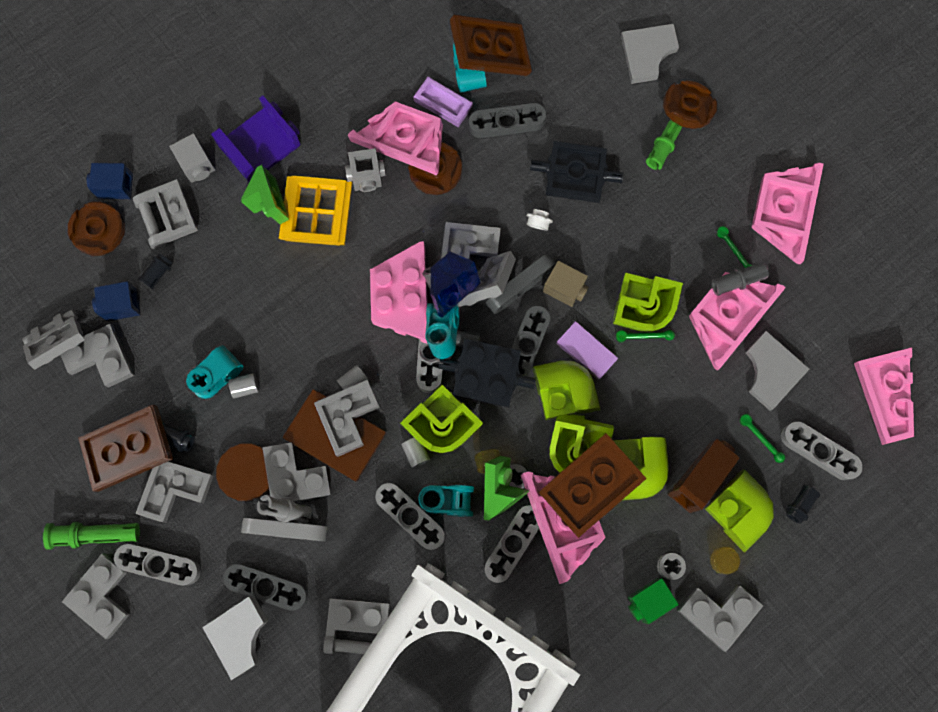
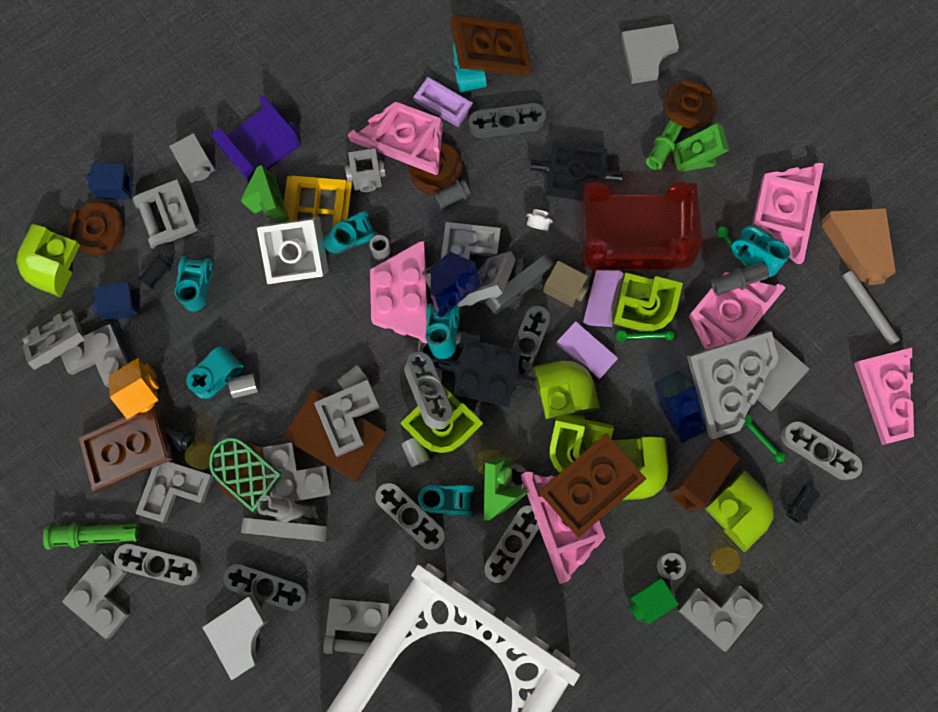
(46, 259): none -> lime brick
(133, 388): none -> light orange brick
(193, 276): none -> teal piece
(198, 455): none -> clear yellow piece
(249, 450): none -> green window
(293, 250): none -> white brick
(354, 232): none -> teal piece
(379, 240): none -> light grey hinge
(424, 401): none -> light grey beam
(452, 194): none -> dark grey pin
(603, 298): none -> lavender tile
(640, 229): none -> clear red windscreen
(681, 405): none -> clear blue slope
(701, 149): none -> bright green slope
(731, 380): none -> light grey plate
(761, 249): none -> teal piece
(862, 242): none -> medium nougat slope
(871, 308): none -> light grey bar

